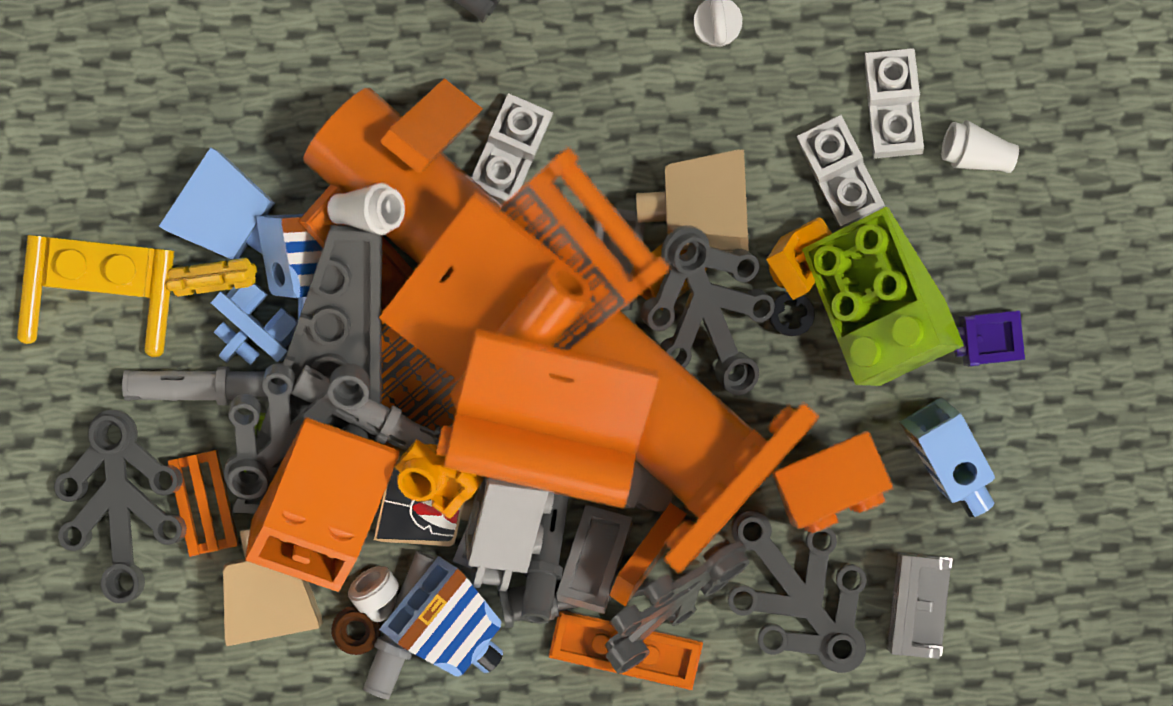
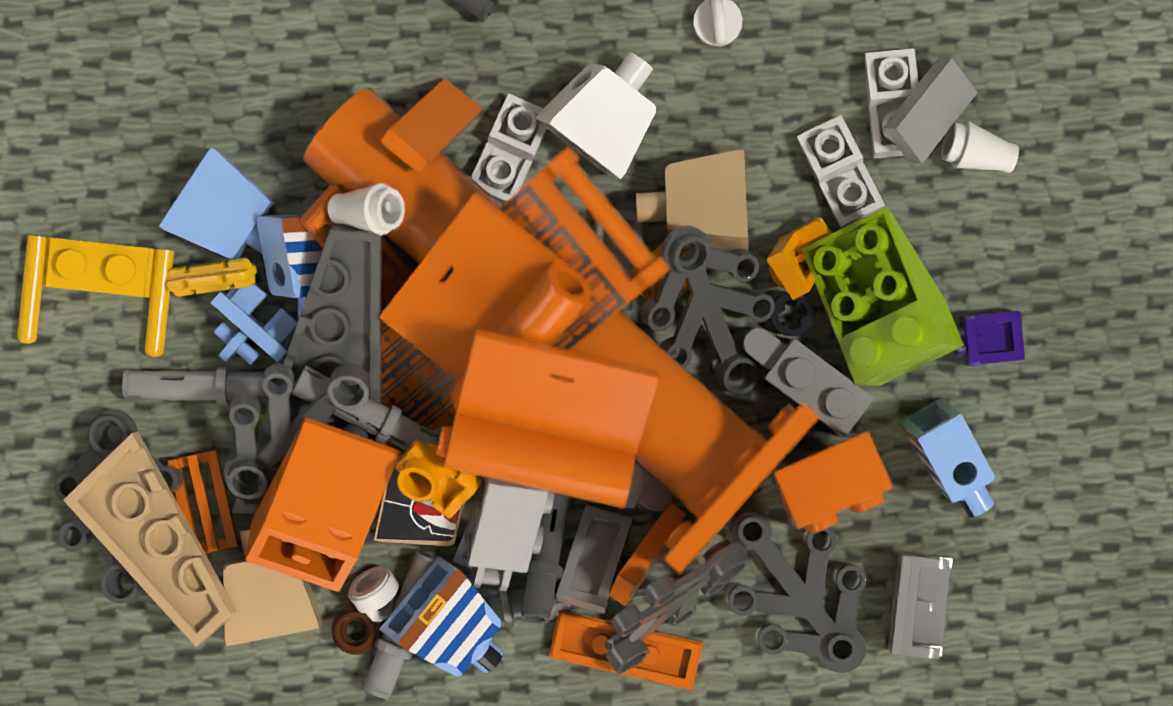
(146, 531): none -> tan wing
(603, 114): none -> white torso
(808, 380): none -> light grey brick
(930, 110): none -> light grey tile

